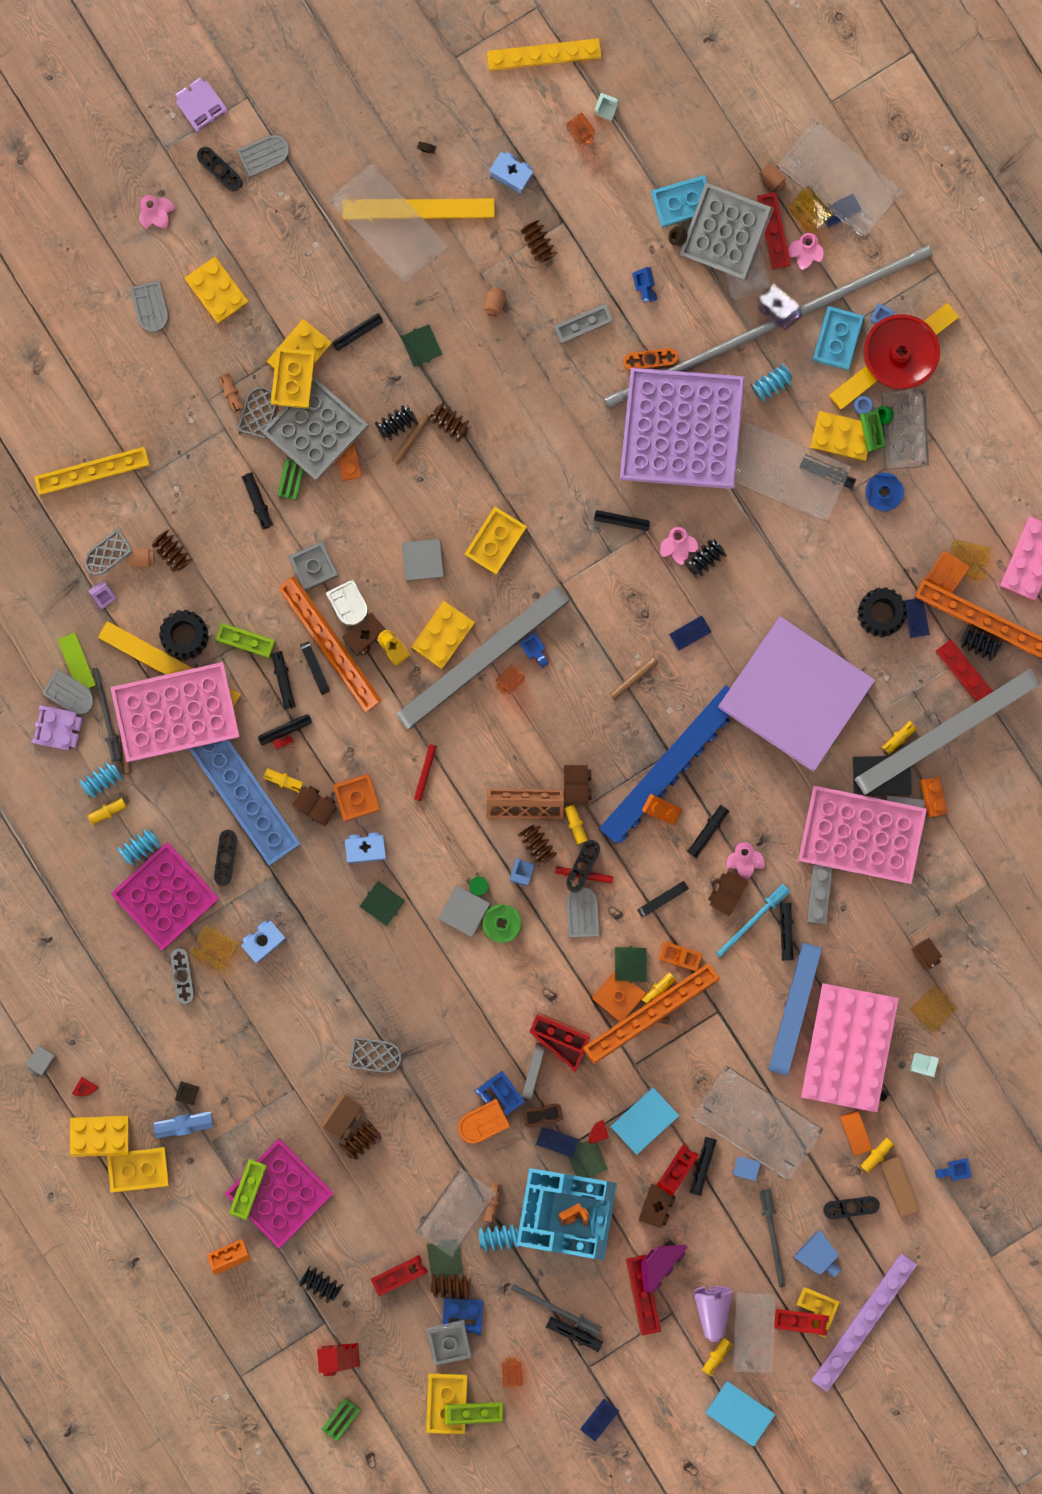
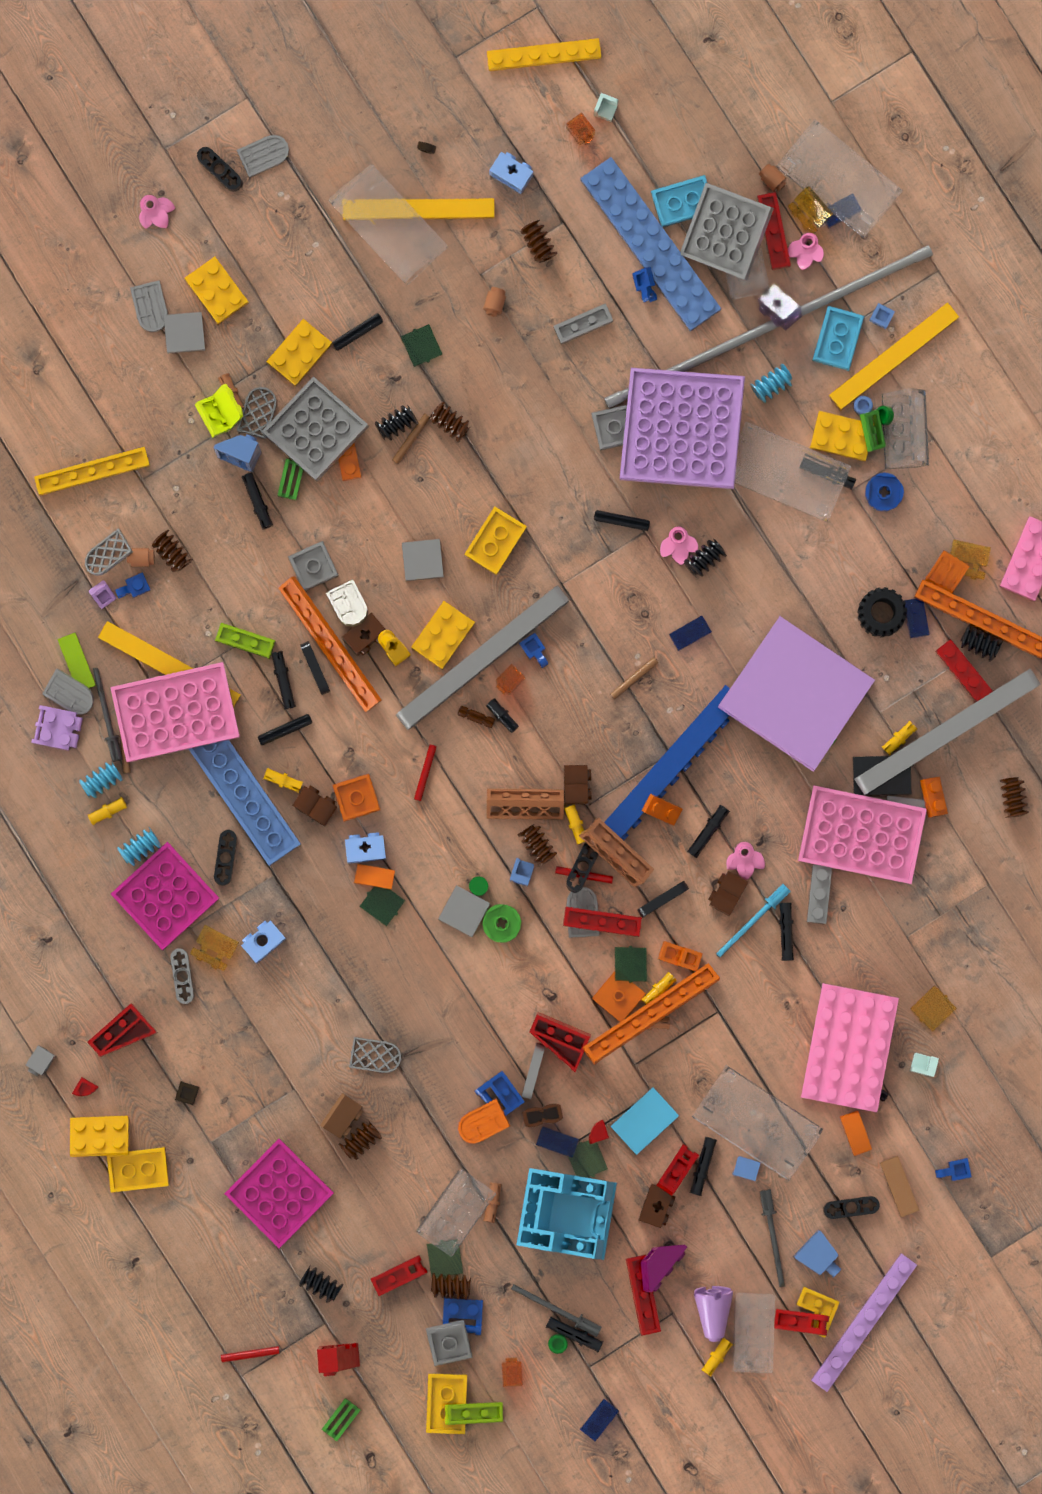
(122, 1031): none -> red wedge
(136, 586): none -> blue plate
(177, 619): black tyre -> none
(183, 1125): medium blue piece -> none
(184, 332): none -> light grey tile
(200, 104): lavender plate -> none
(220, 411): none -> neon yellow bracket
(228, 1256): orange bracket -> none
(239, 451): none -> medium blue slope
(247, 1189): lime tile -> none
(250, 1354): none -> red bar
(281, 743): red tile -> none
(293, 378): yellow plate -> none
(374, 876): none -> orange slope
(476, 717): none -> reddish brown axle
(498, 1238): medium azure piece -> none
(502, 715): none -> black axle
(557, 1343): none -> green tile
(572, 1214): orange bracket -> none
(602, 921): none -> red plate
(610, 426): none -> light grey tile
(617, 853): none -> nougat fence
(650, 244): none -> medium blue plate
(665, 363): orange beam -> none
(677, 236): dark brown tile -> none
(740, 1413): medium azure tile -> none
(795, 1009): medium blue beam -> none
(877, 1155): yellow pin -> none
(901, 352): red dish -> none
(927, 953): reddish brown brick -> none
(1014, 797): none -> reddish brown piece

